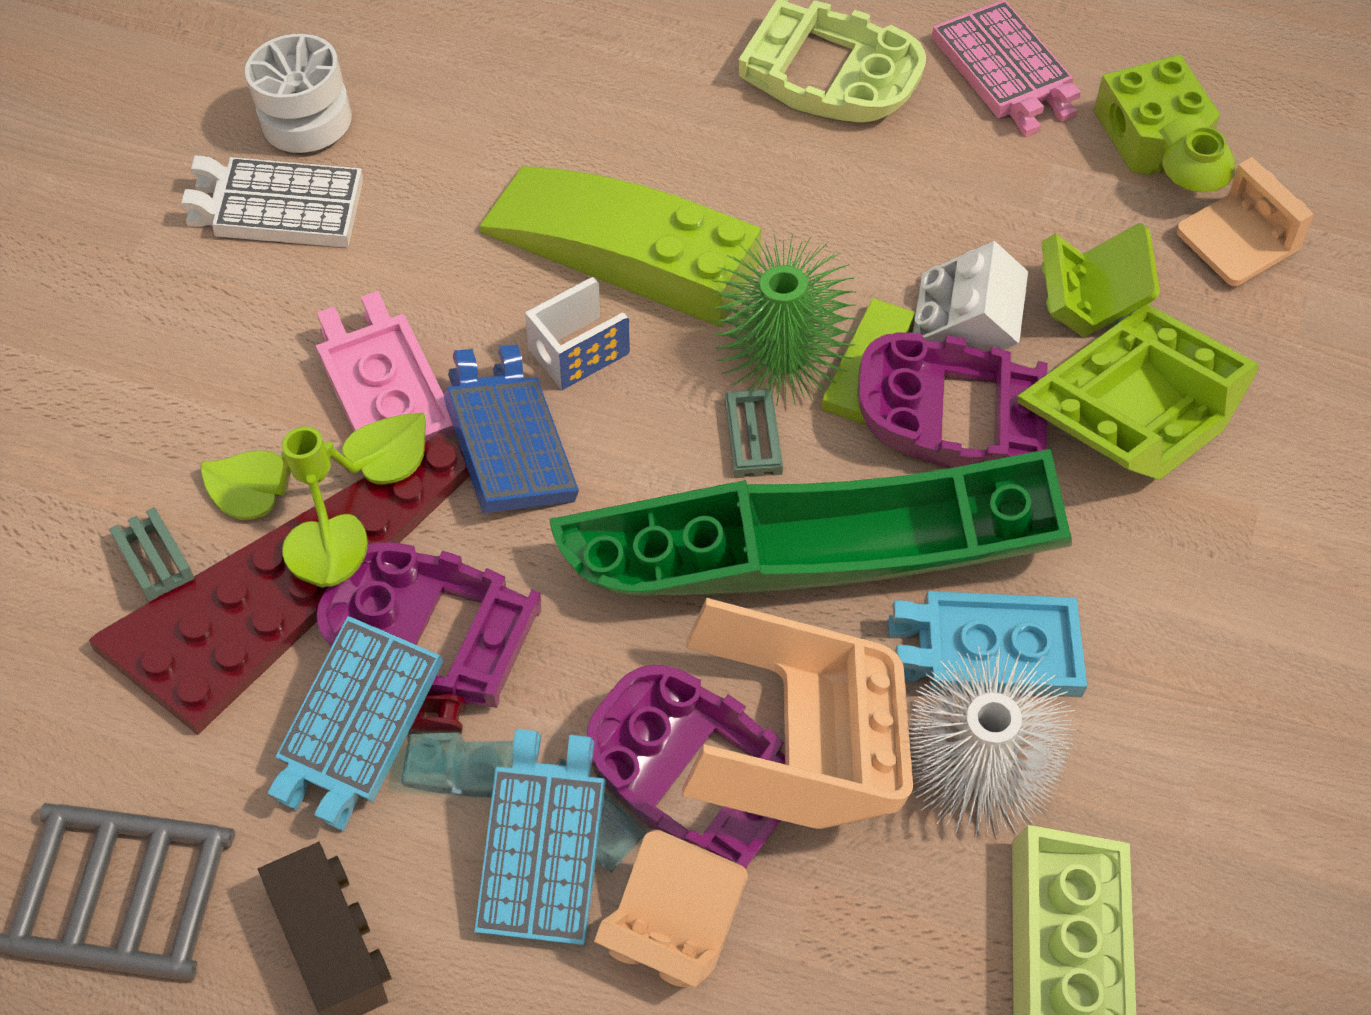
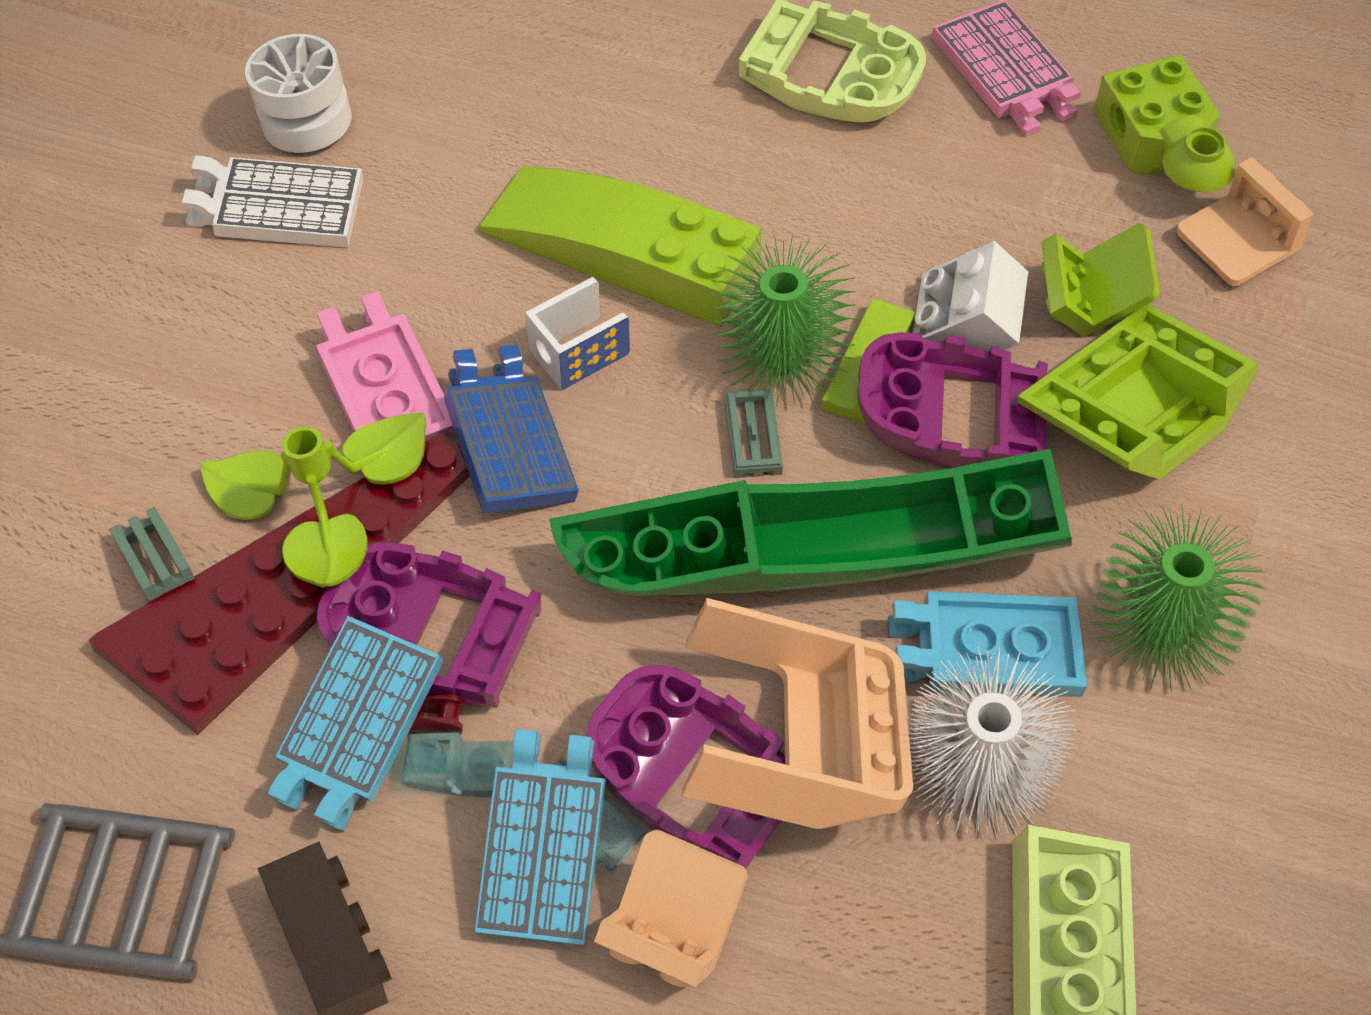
(1177, 598): none -> bright green piece

